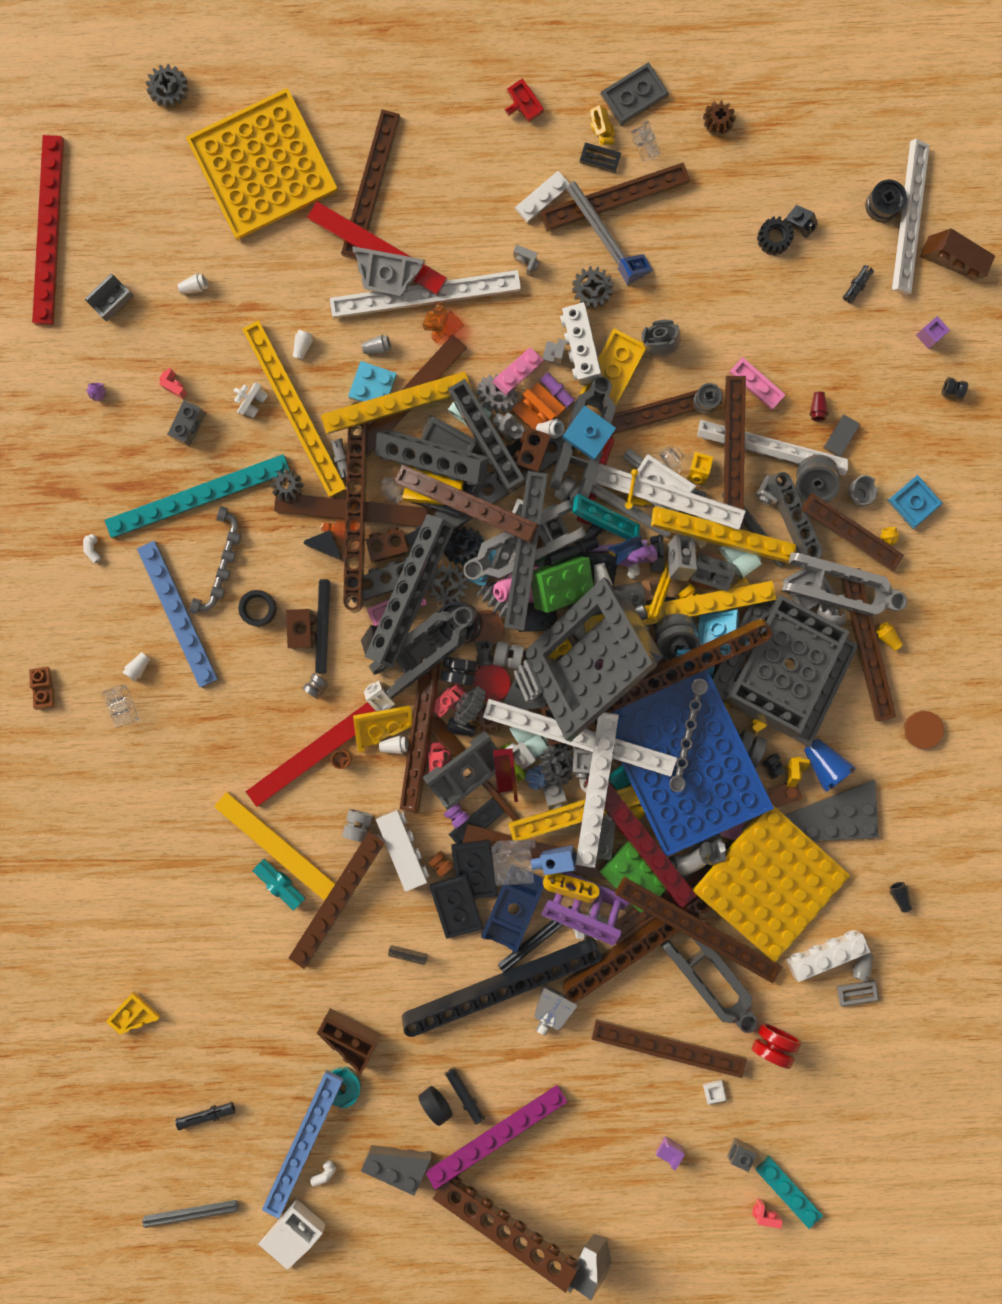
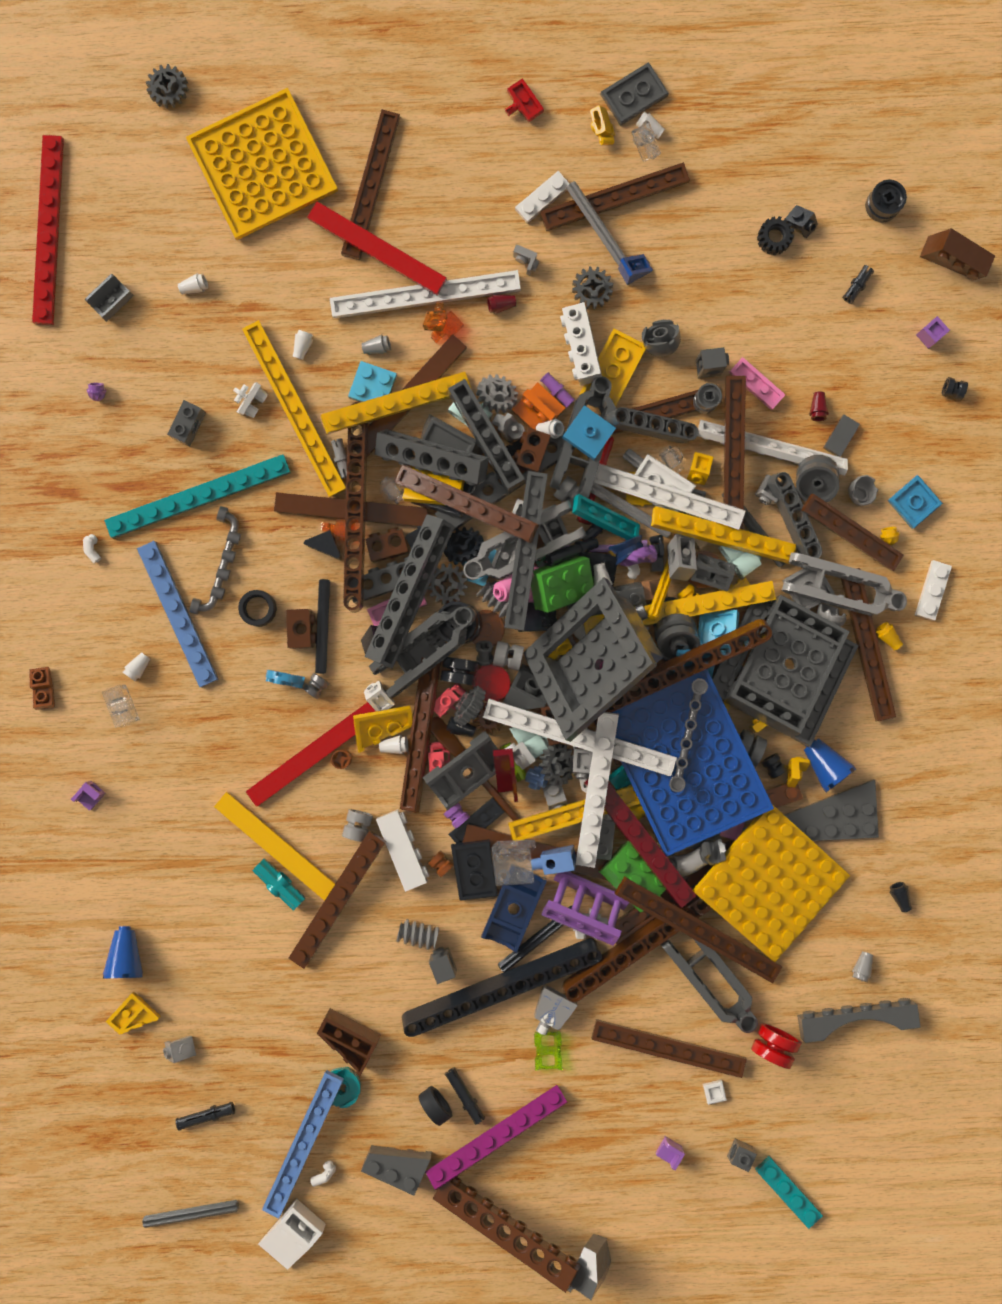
(88, 795): none -> medium lavender panel
(123, 956): none -> blue cone
(171, 385): coral bracket -> none
(179, 1049): none -> light grey bracket
(285, 679): none -> dark azure plate
(292, 489): dark grey gear -> none
(387, 271): light grey wing -> none
(407, 954): clear smoke tile -> none
(417, 934): none -> light grey piece
(442, 965): none -> dark grey brick
(456, 906): black tile -> none
(500, 303): none -> dark red cone
(518, 371): bright pink plate -> none
(526, 684): light grey tile -> none
(548, 1050): none -> clear neon green piece
(554, 351): light grey bracket -> none
(578, 883): yellow beam -> none
(597, 164): black tile -> none
(629, 504): yellow hinge -> none
(656, 127): none -> white cone
(660, 425): none -> dark grey beam
(711, 362): none -> dark grey brick
(715, 111): reddish brown gear -> none
(766, 1218): coral bracket -> none
(820, 1025): none -> dark grey arch
(827, 955): white brick -> none
(840, 988): light grey tile -> none
(910, 217): white plate -> none
(923, 729): dark orange tile -> none
(933, 590): none -> white plate

